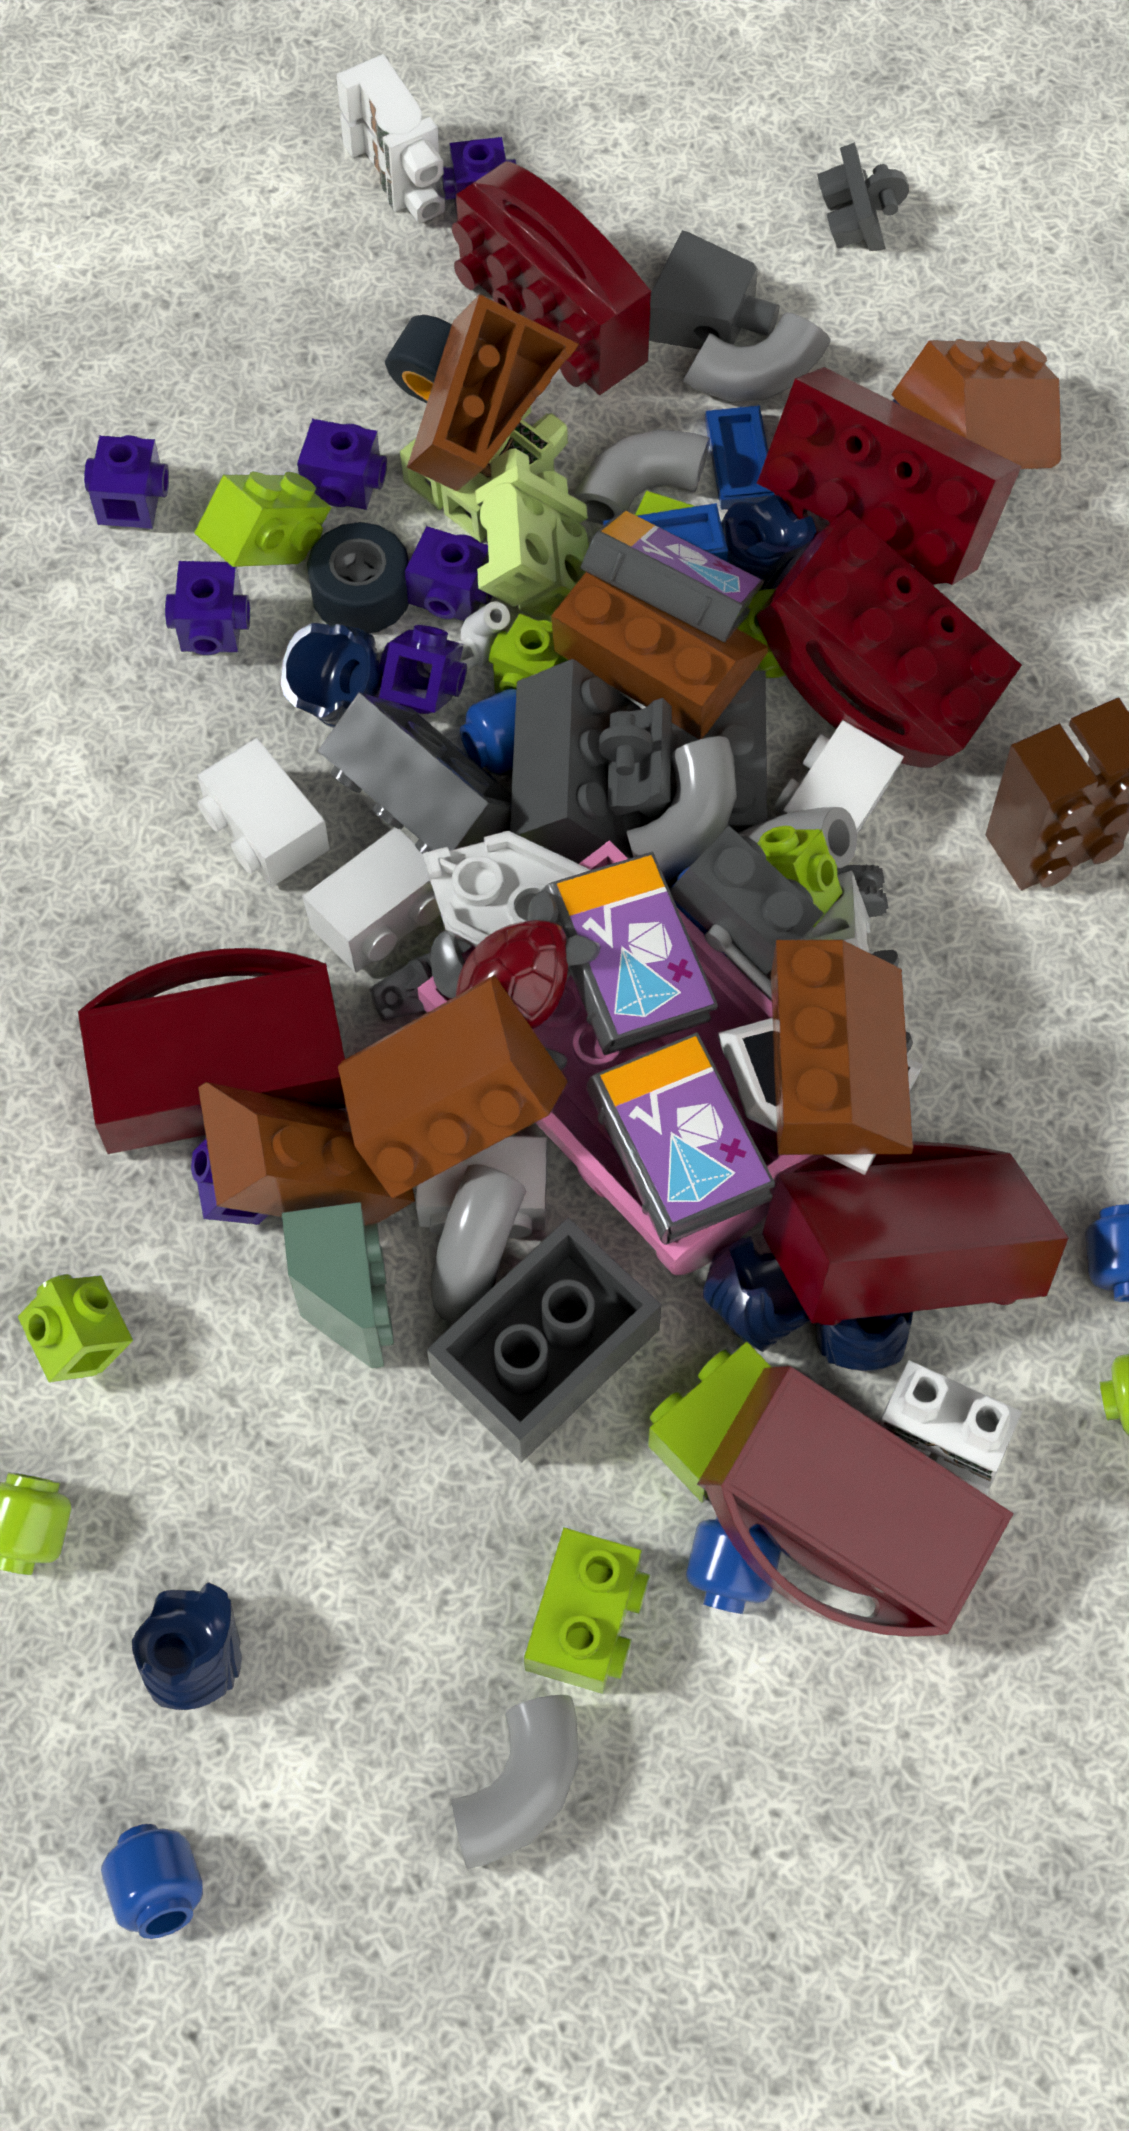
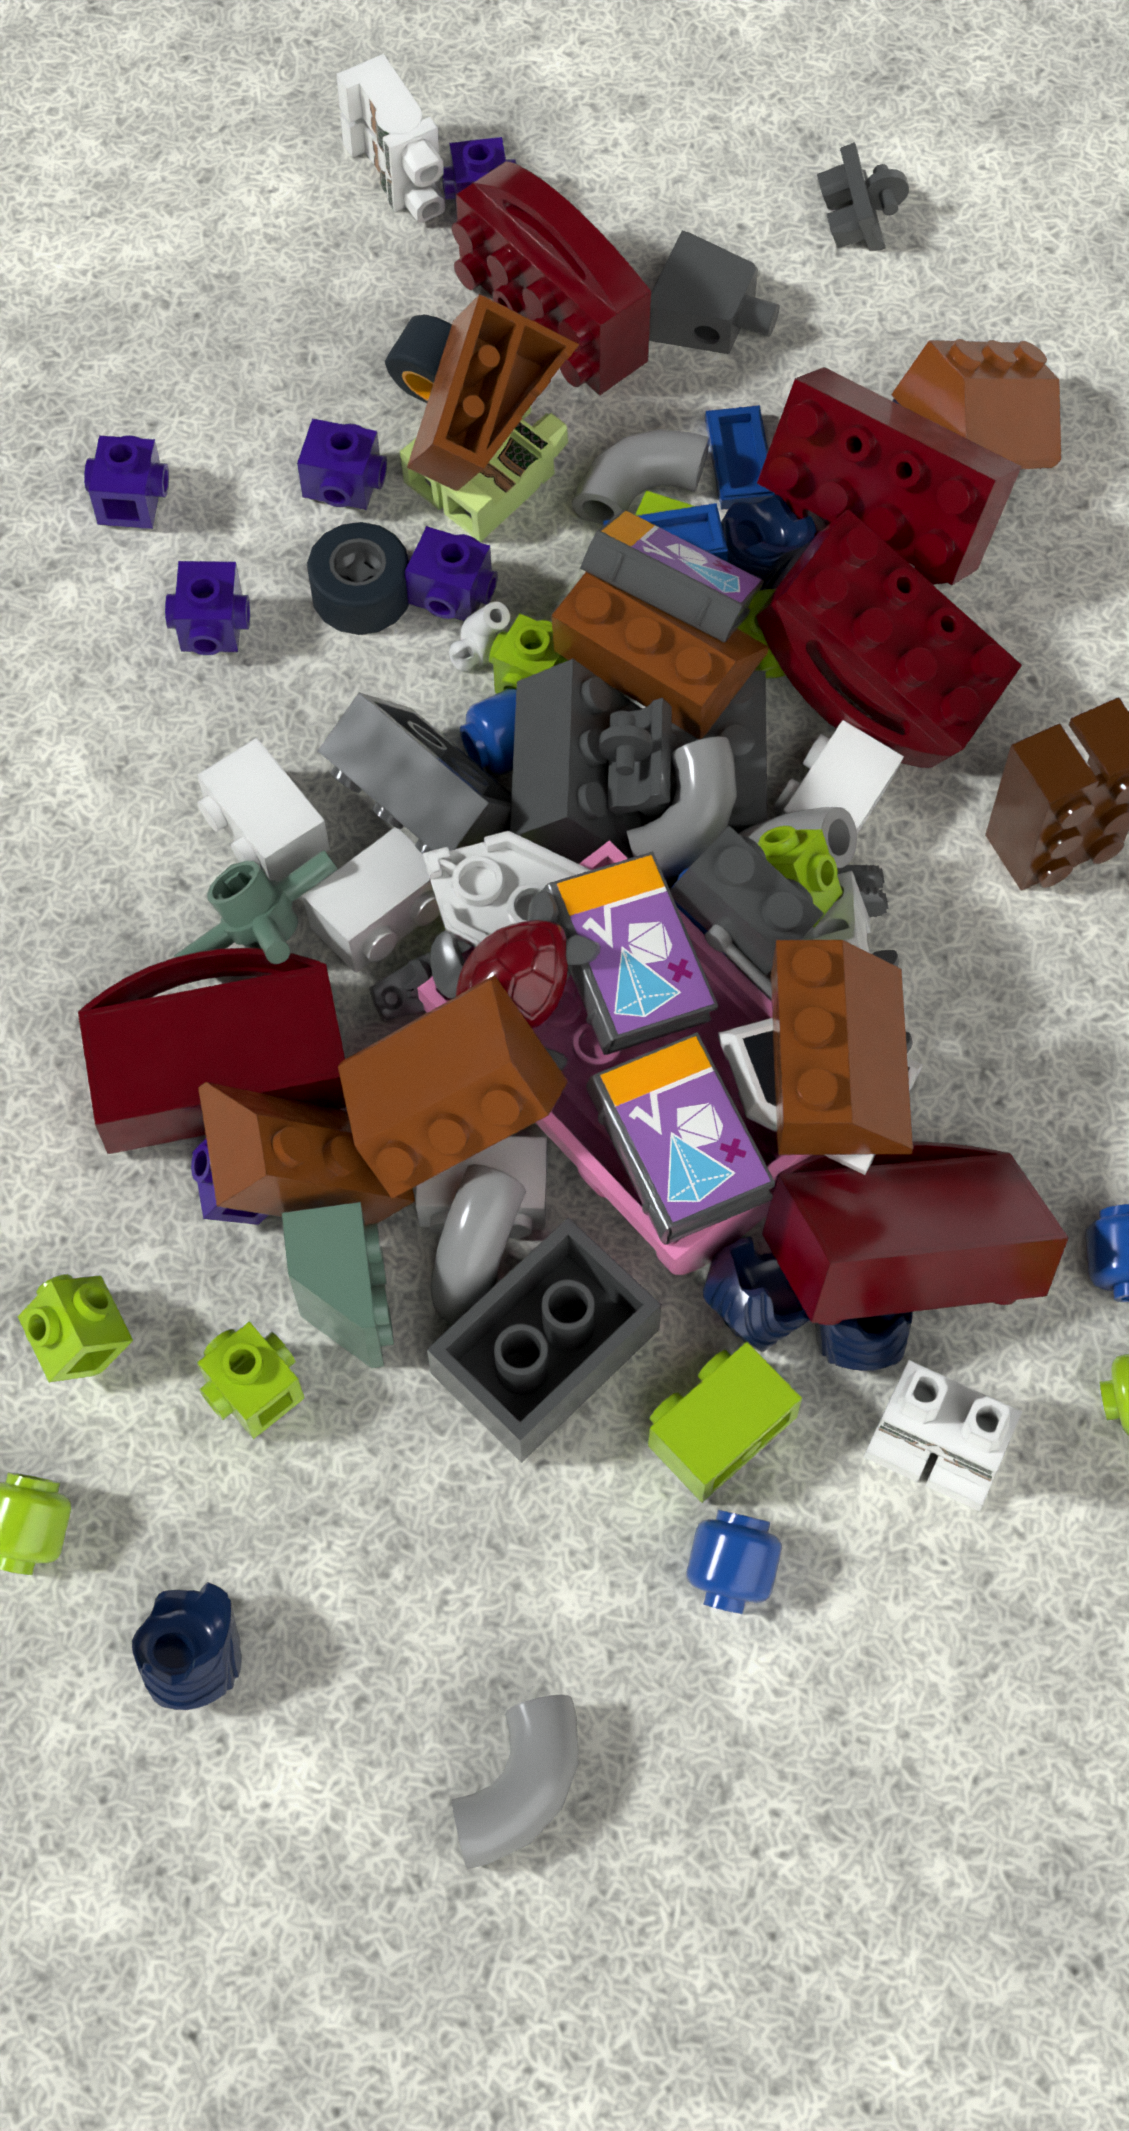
(152, 1881): blue head -> none
(249, 1378): none -> lime brick
(259, 909): none -> sand green bar
(263, 519): lime brick -> none
(328, 669): dark blue hair -> none
(407, 679): dark purple brick -> none
(530, 535): yellowish green hips -> none
(585, 1610): lime brick -> none
(759, 369): light grey cylinder -> none
(850, 1508): dark red piece -> none

